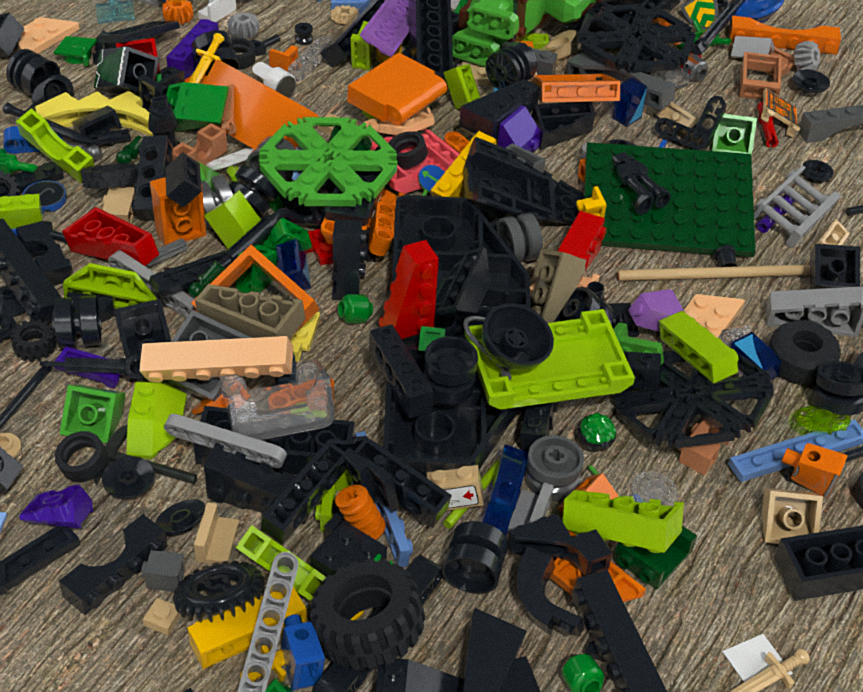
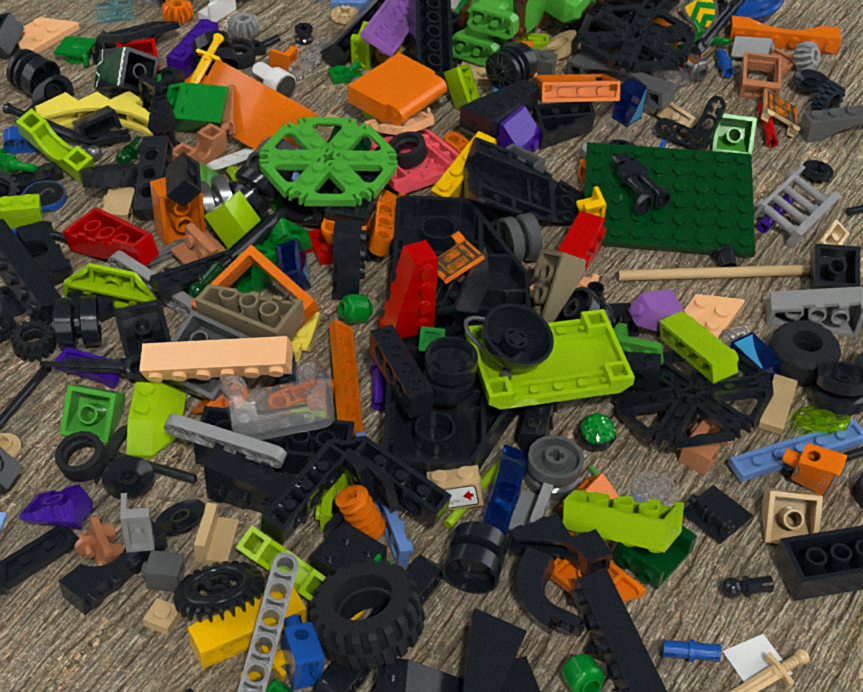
(96, 543): none -> nougat hips
(136, 527): none -> light grey panel
(196, 245): none -> nougat bracket
(342, 74): none -> green plate
(345, 374): none -> orange plate
(378, 387): none -> dark purple pin
(429, 176): blue piece -> none
(458, 259): none -> flag
(691, 650): none -> blue pin
(716, 513): none -> black hinge
(724, 63): none -> blue pin
(733, 587): none -> black pin
(779, 406): none -> tan tile
(828, 96): none -> black bush

